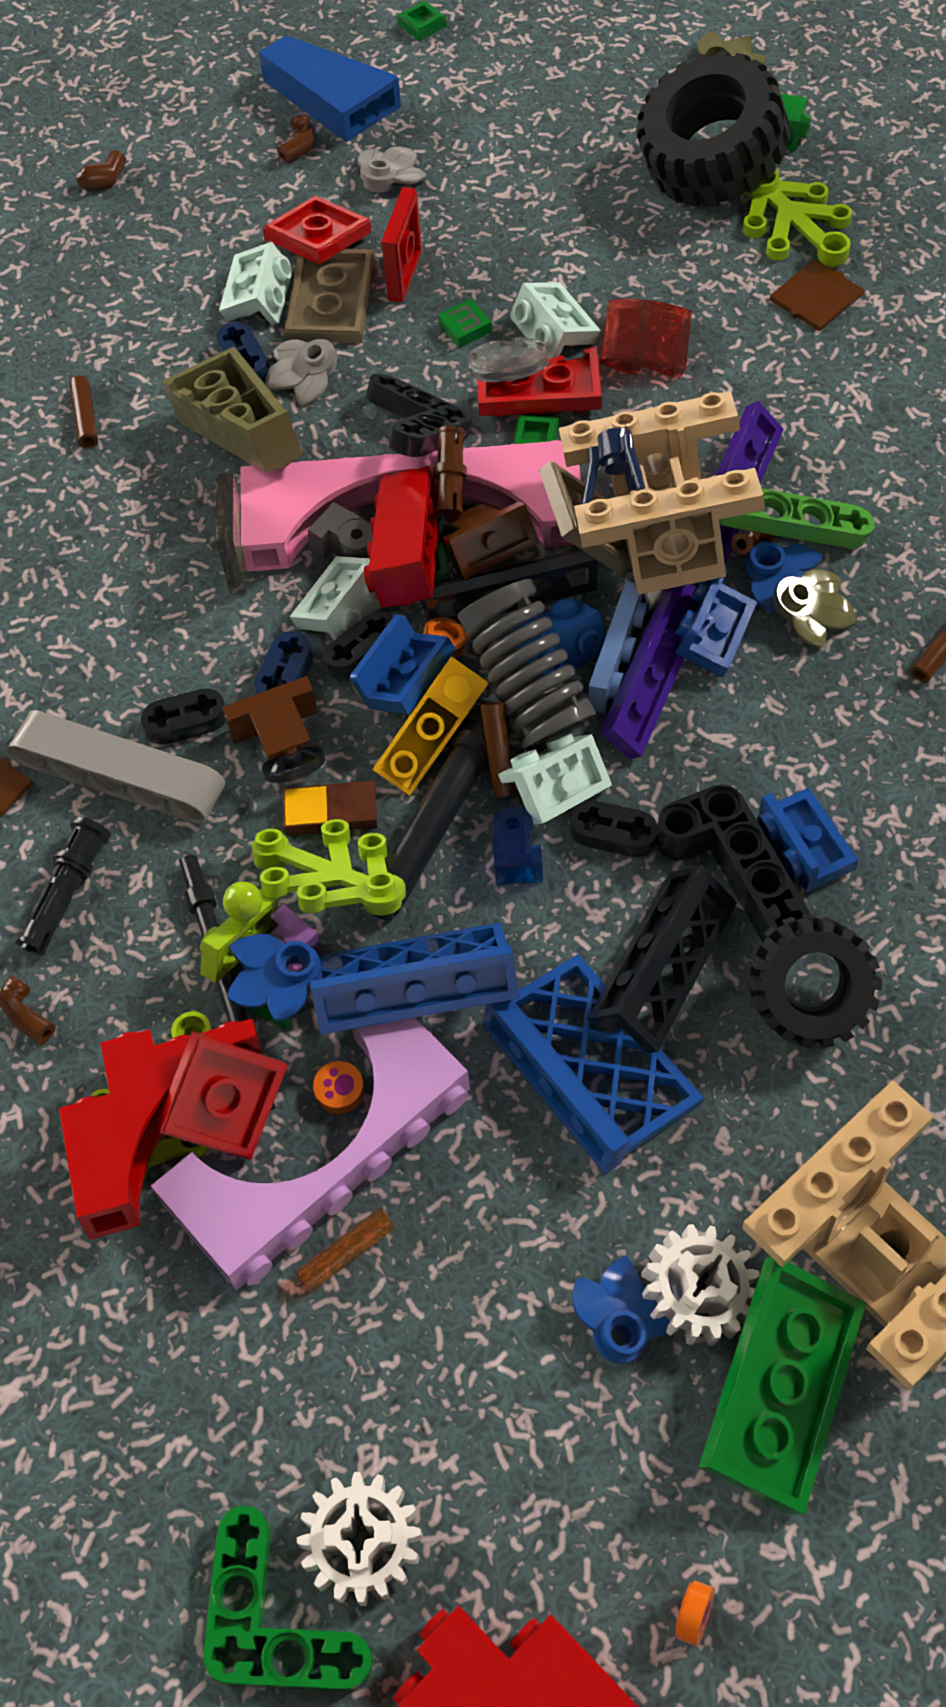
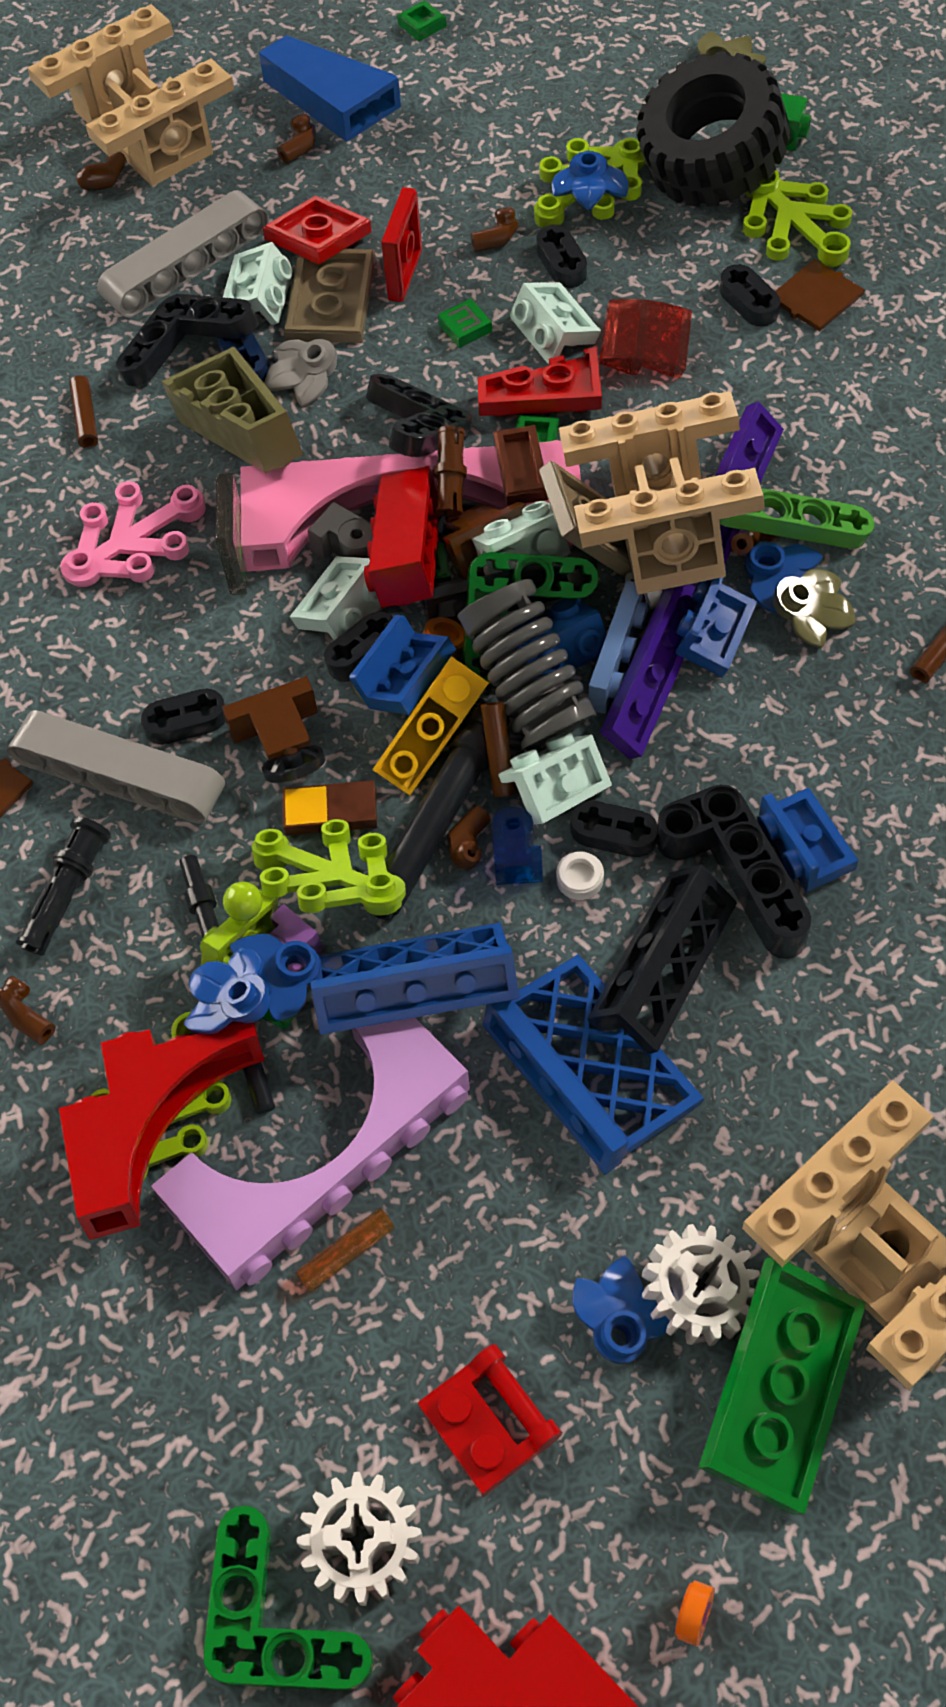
(123, 108): none -> tan piece
(130, 538): none -> bright pink plant
(172, 321): none -> black beam
(182, 253): none -> light grey beam
(221, 1096): red tile -> none
(228, 993): none -> blue plate
(275, 664): dark blue beam -> none
(338, 1087): orange tile -> none
(383, 169): light grey plate -> none
(462, 838): none -> reddish brown arm
(475, 1432): none -> red plate
(477, 589): none -> green beam
(499, 234): none -> reddish brown arm
(508, 362): clear tile -> none
(519, 464): none -> copper tile
(530, 534): none -> light aqua bracket
(555, 258): none -> black beam
(580, 875): none -> white tile
(589, 179): none -> blue plate
(617, 456): dark blue plant -> none
(623, 155): none -> lime plant
(754, 292): none -> black beam
(842, 1009): black tyre -> none

